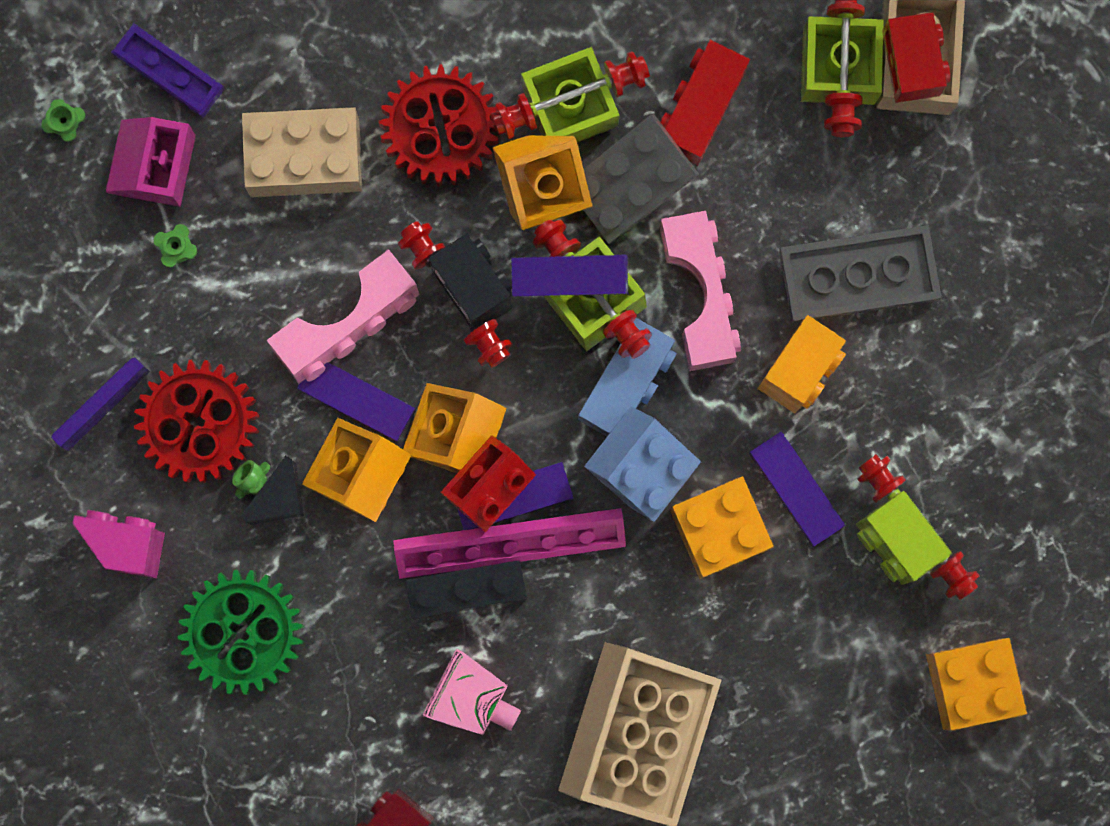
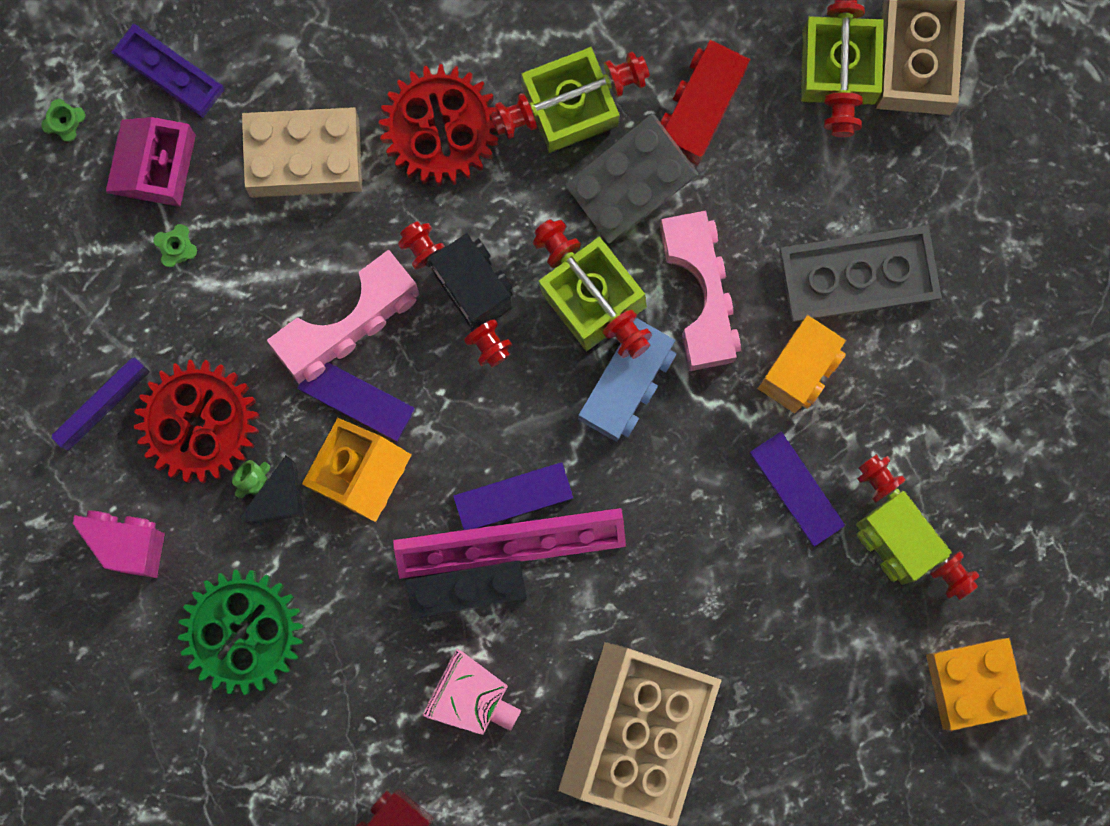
(452, 426): light orange slope -> none
(488, 483): red brick -> none
(542, 178): light orange slope -> none
(570, 275): dark purple tile -> none
(642, 463): medium blue brick -> none
(721, 527): light orange brick -> none
(915, 57): red brick -> none

